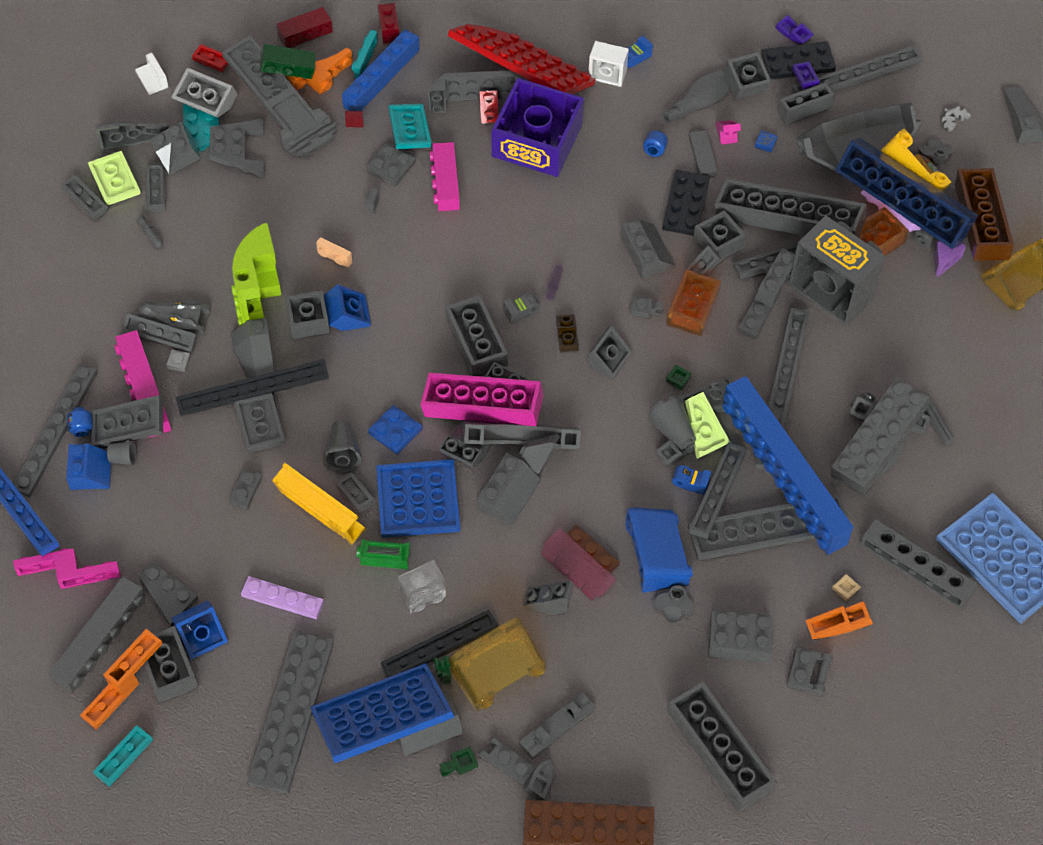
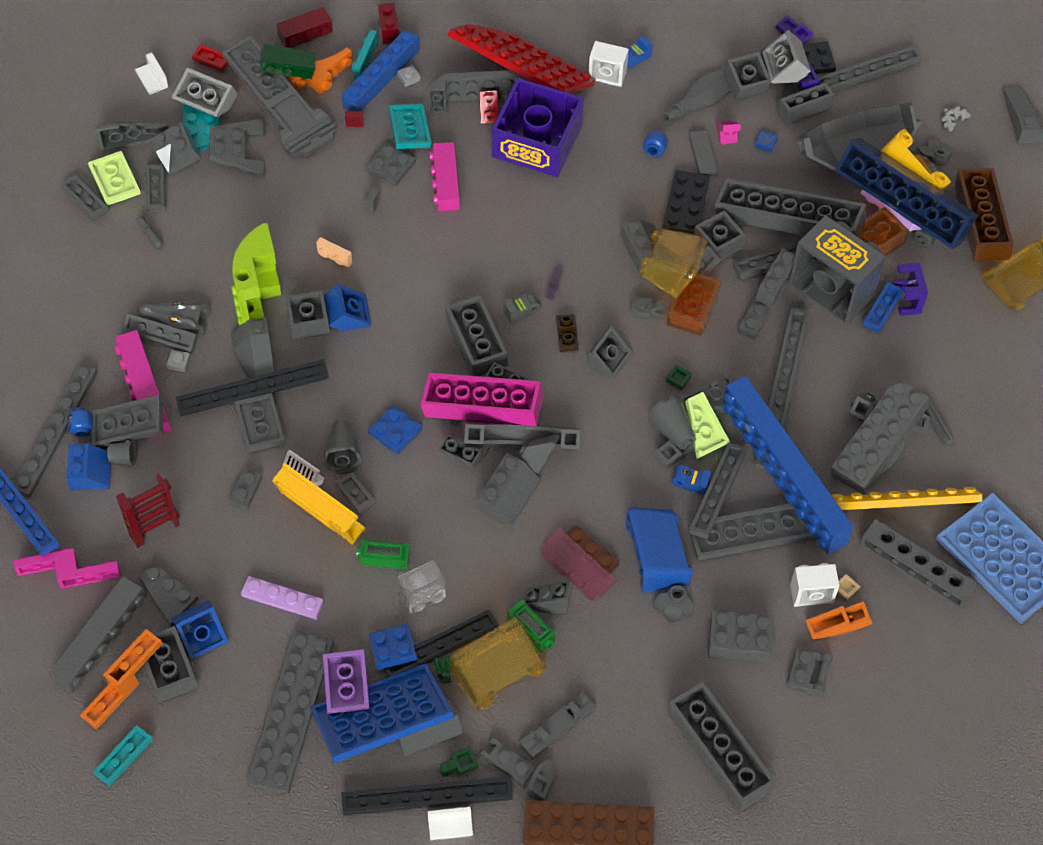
(130, 512): none -> dark red fence
(304, 468): none -> white panel
(346, 681): none -> medium lavender slope
(392, 646): none -> blue plate
(408, 75): none -> light grey plate
(417, 498): blue plate -> none
(426, 796): none -> black plate
(450, 823): none -> white panel
(538, 630): none -> green window
(673, 260): none -> clear yellow windscreen
(786, 59): none -> light grey slope
(814, 585): none -> white brick
(883, 307): none -> blue plate
(910, 498): none -> yellow plate
(914, 288): none -> dark purple panel
(946, 257): medium lavender slope -> none

